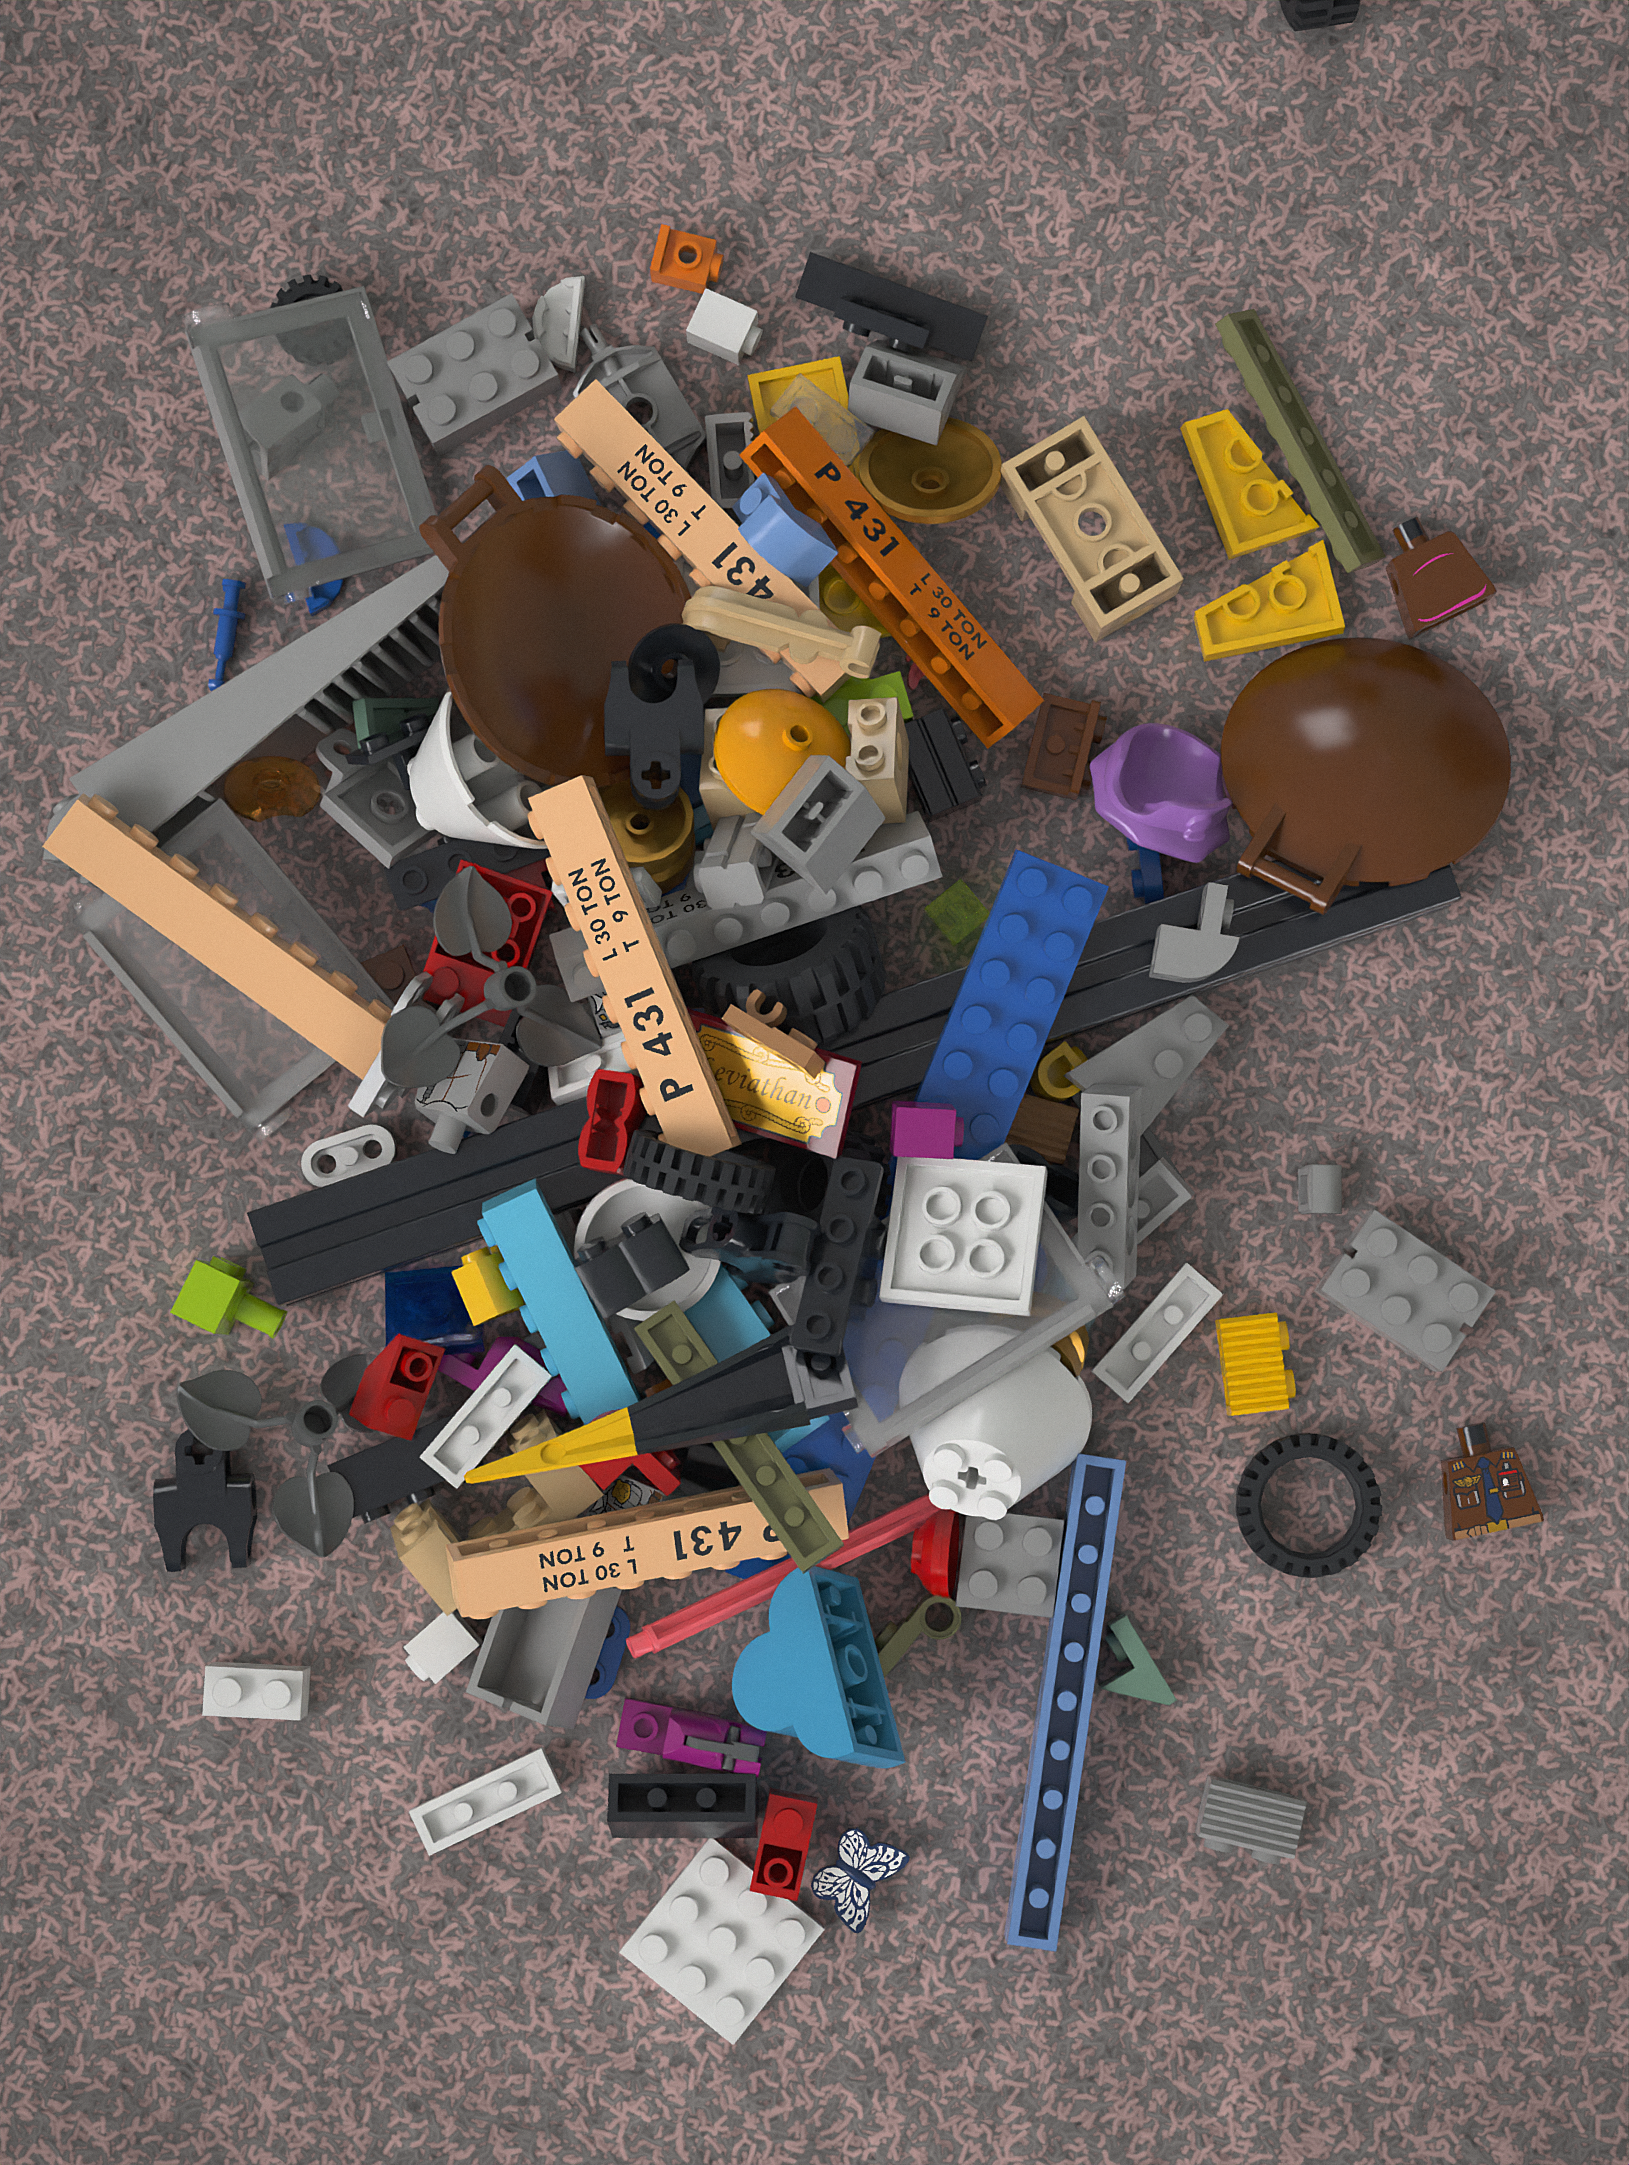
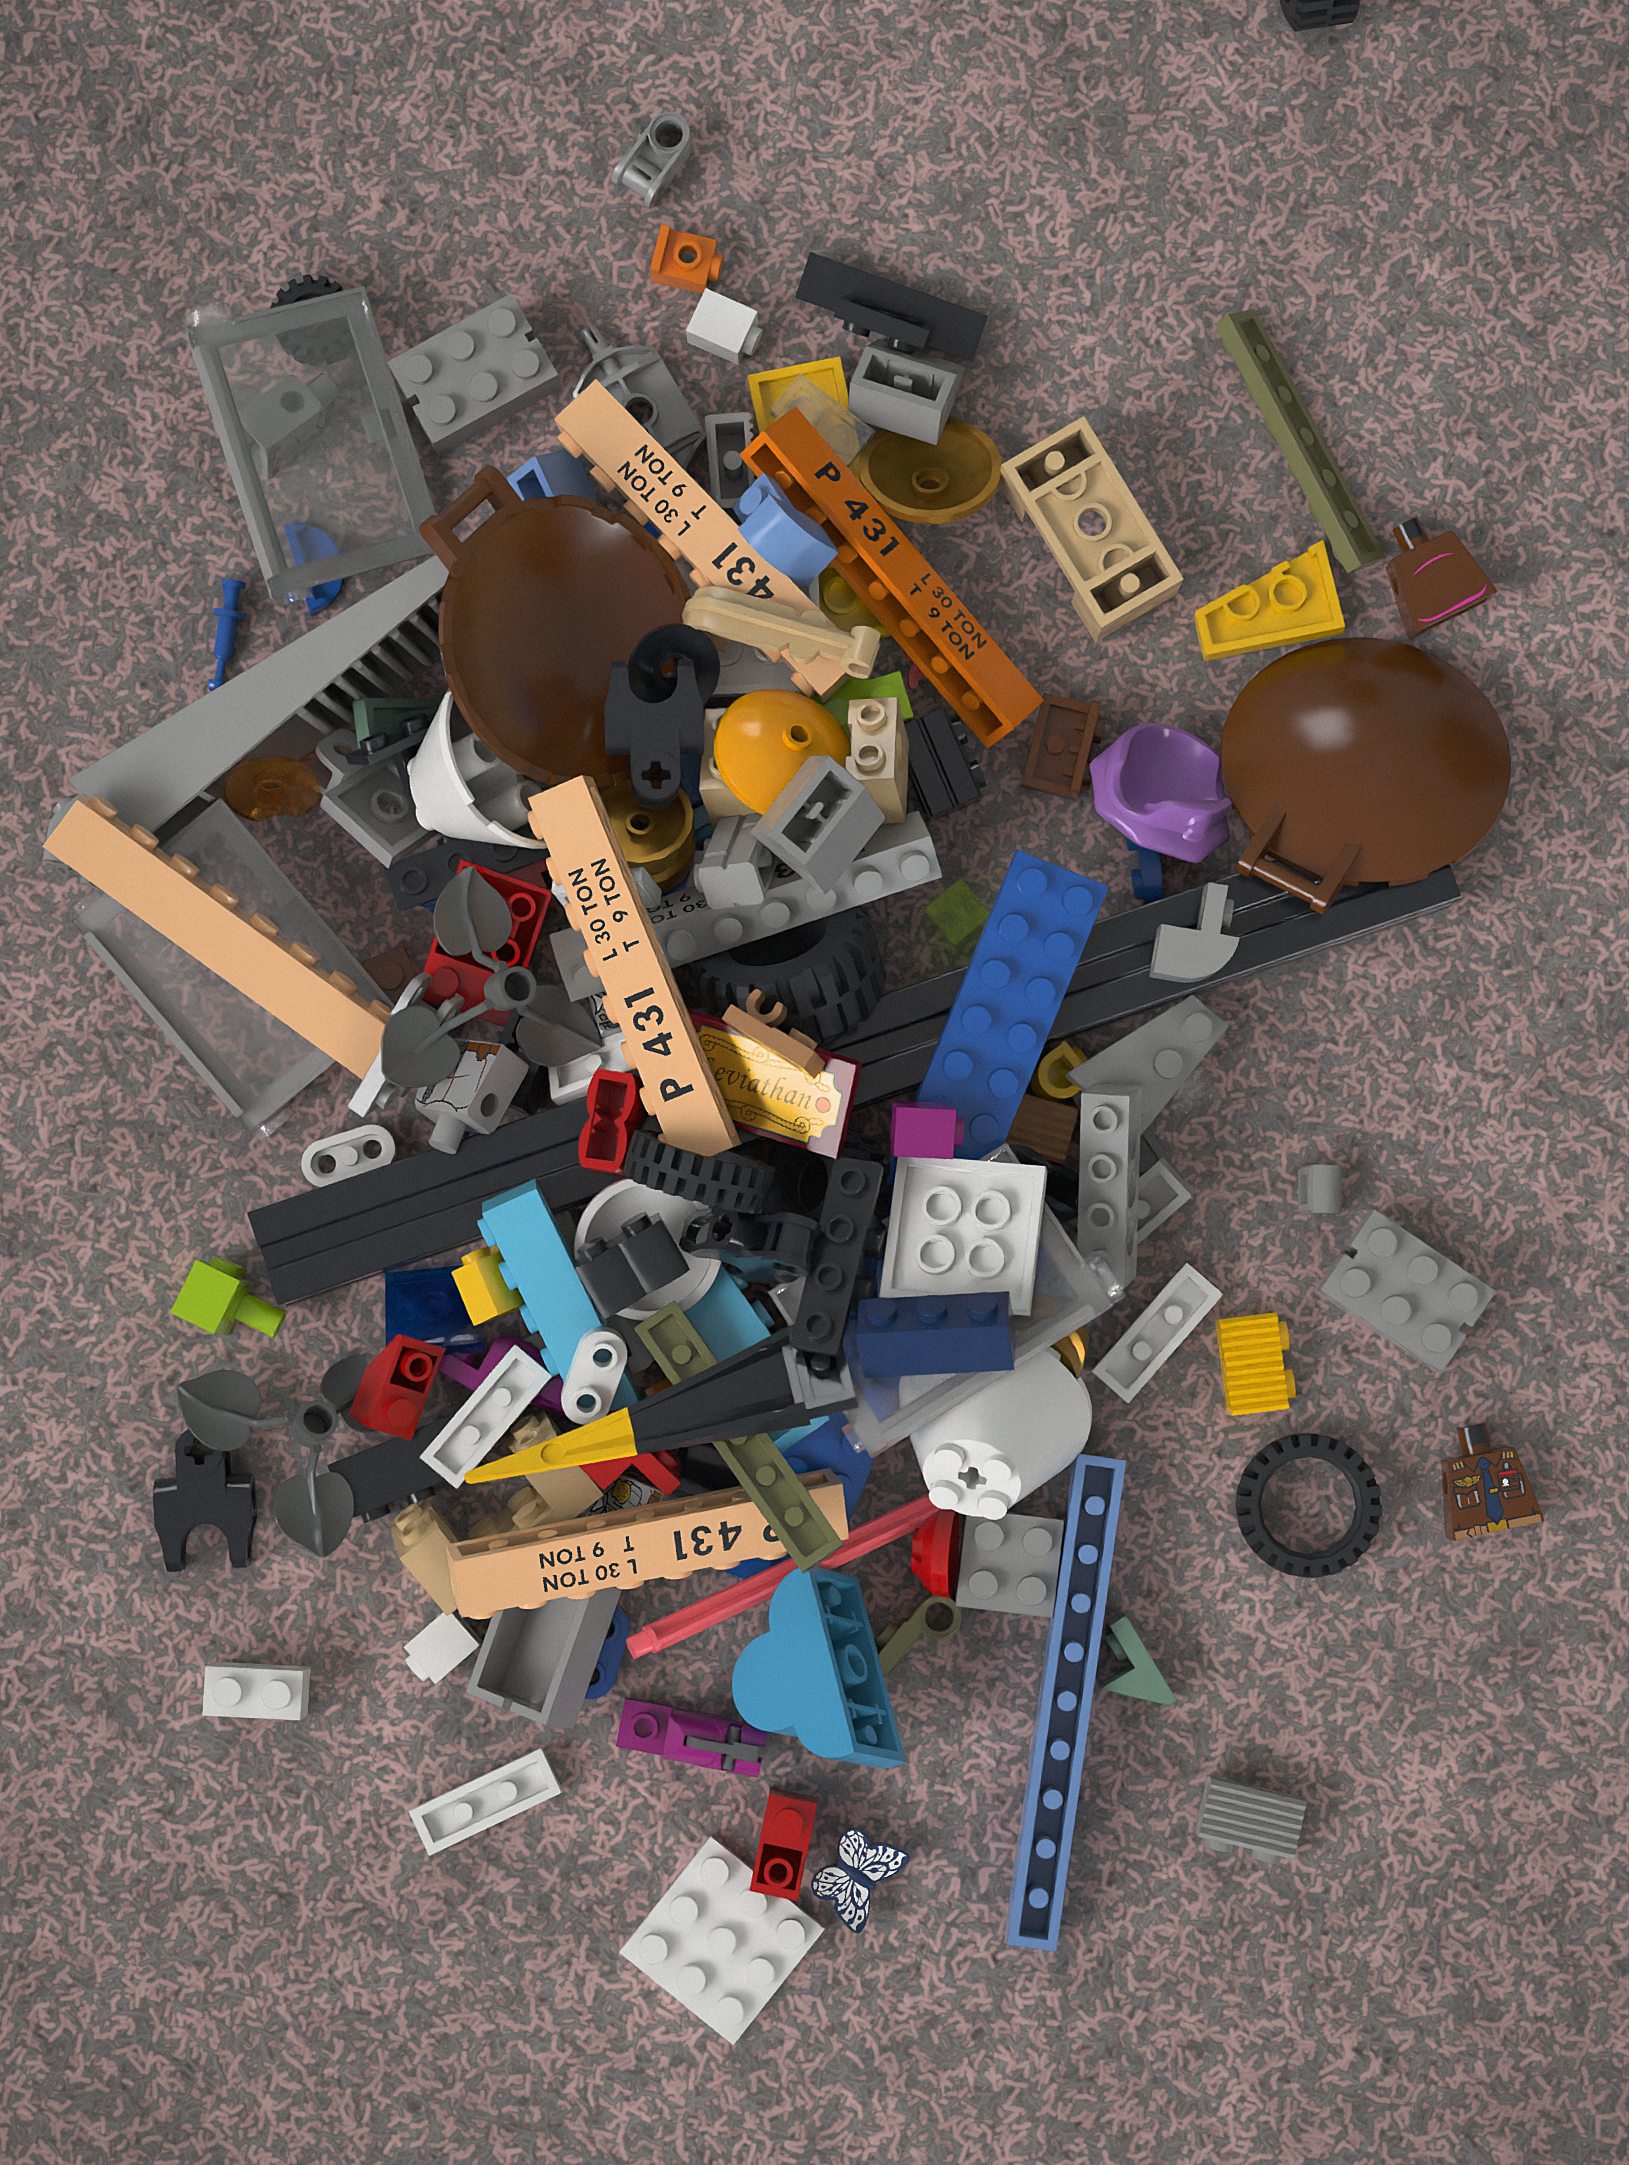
(559, 321): white plate -> none
(594, 1377): none -> white plate
(648, 165): none -> light grey piece
(683, 1805): black brick -> none
(936, 1334): none -> dark blue brick
(1241, 490): yellow wing -> none

